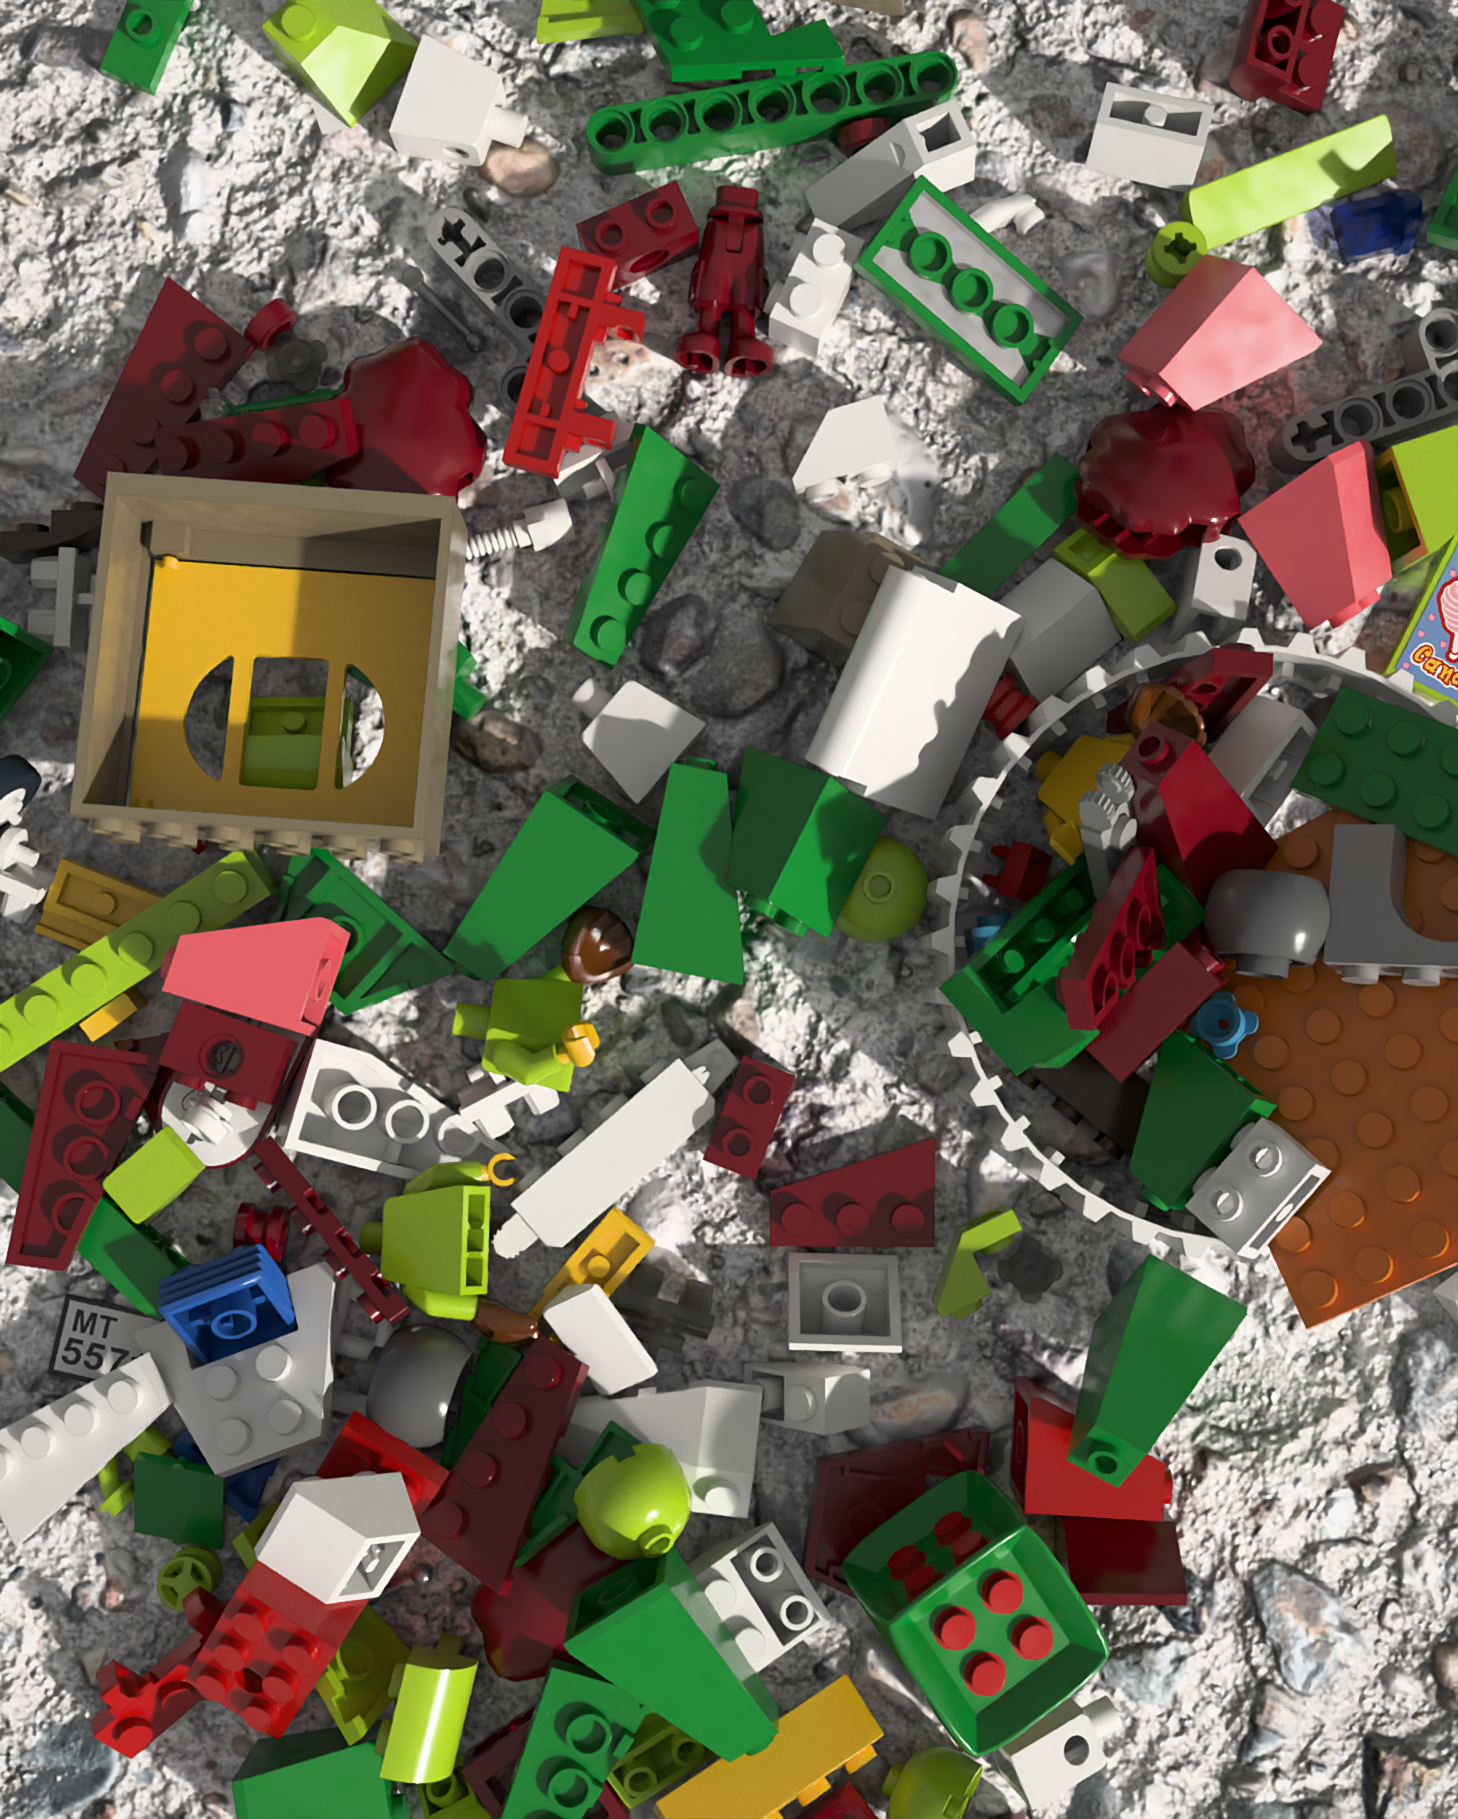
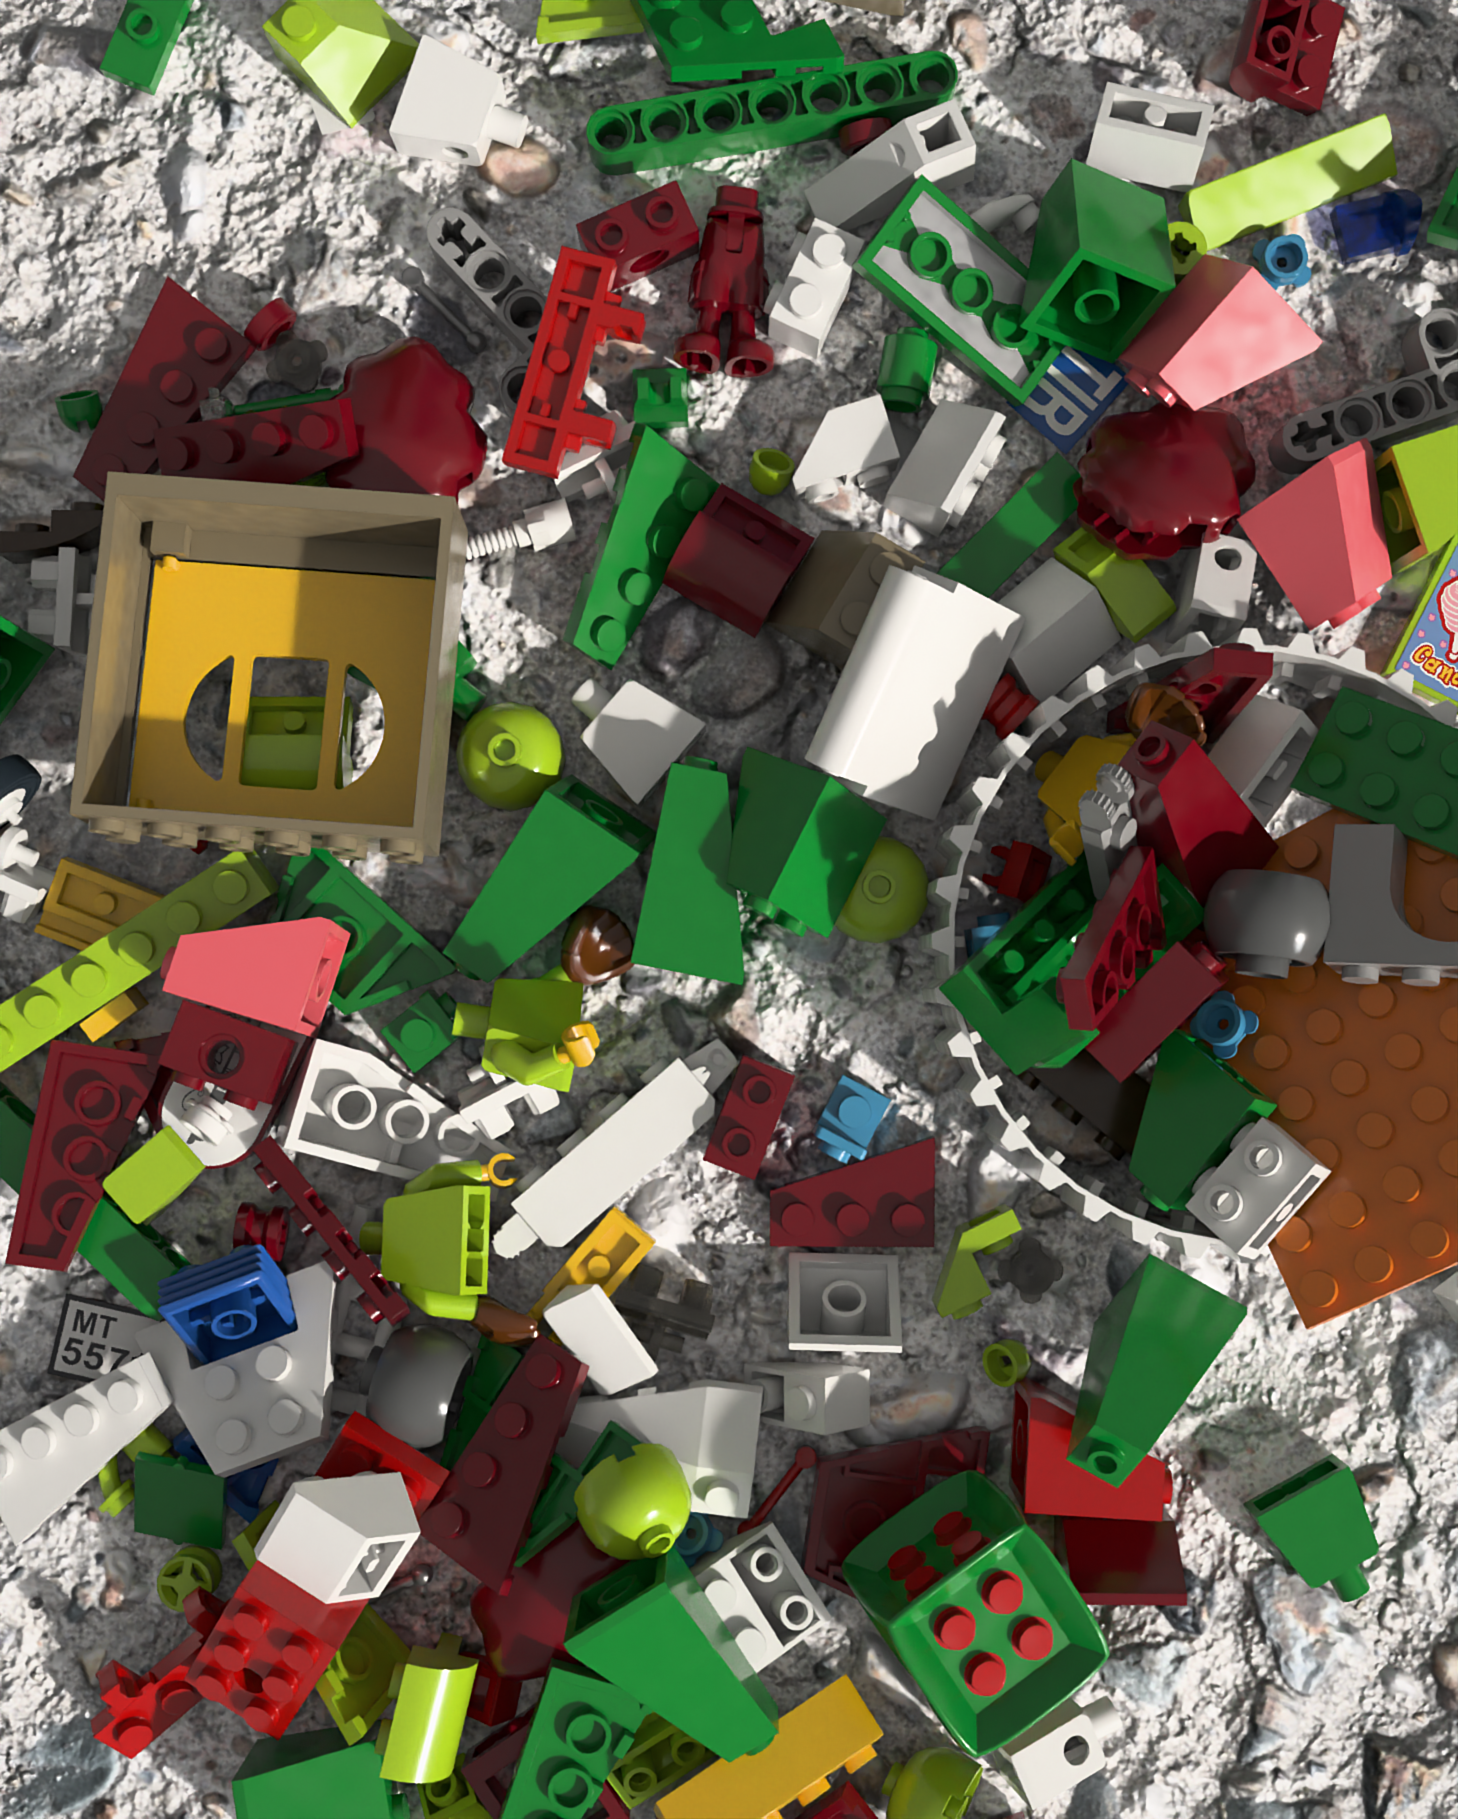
(79, 407): none -> green hinge
(423, 1029): none -> green bracket
(492, 1697): none -> red slope
(510, 755): none -> lime cylinder
(660, 397): none -> green tile
(706, 1538): none -> dark azure plate
(737, 560): none -> dark red brick
(770, 471): none -> lime hinge
(804, 1458): none -> red hinge
(849, 1119): none -> dark azure bracket
(906, 370): none -> green brick
(937, 475): none -> white slope
(1010, 1373): none -> lime hinge
(1071, 396): none -> sticker
(1097, 262): none -> green slope
(1290, 249): none -> dark azure plate
(1319, 1526): none -> green torso

